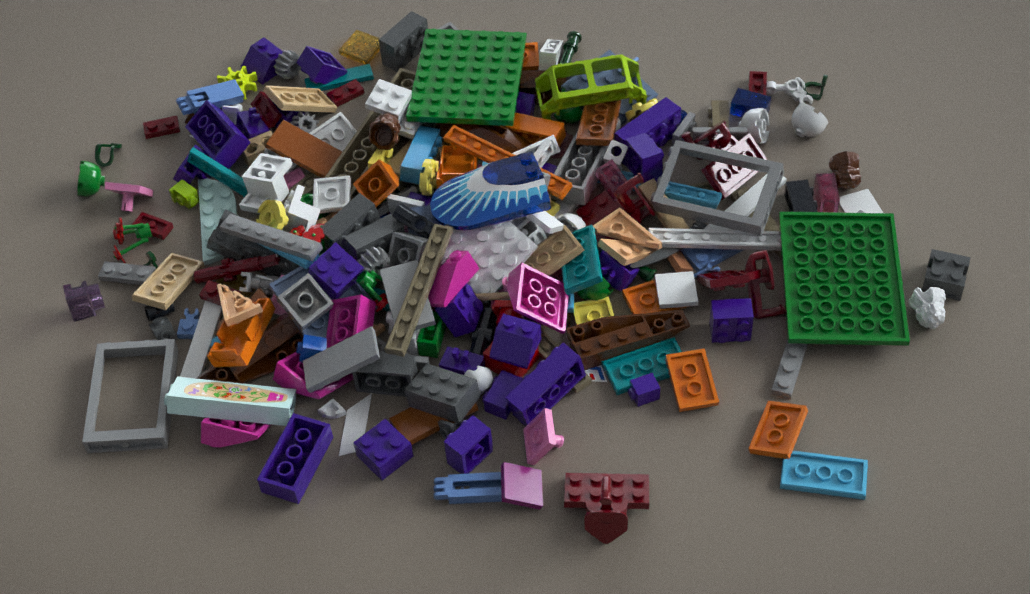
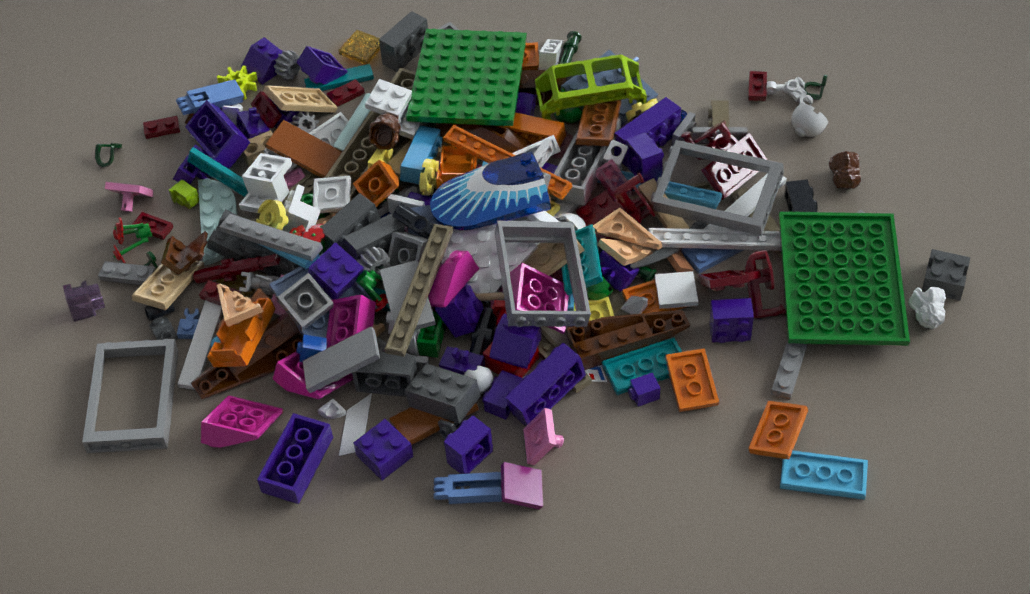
(89, 179): green cylinder -> none
(181, 257): none -> reddish brown bracket
(230, 401): light aqua brick -> none
(353, 124): none -> light aqua brick
(543, 233): none -> light grey window
(606, 500): dark red plate -> none
(635, 305): none -> light grey slope
(708, 268): medium blue hand -> none
(747, 100): clear blue brick -> none
(756, 123): white cylinder -> none
(826, 192): clear pink brick -> none
(858, 201): white sticker -> none

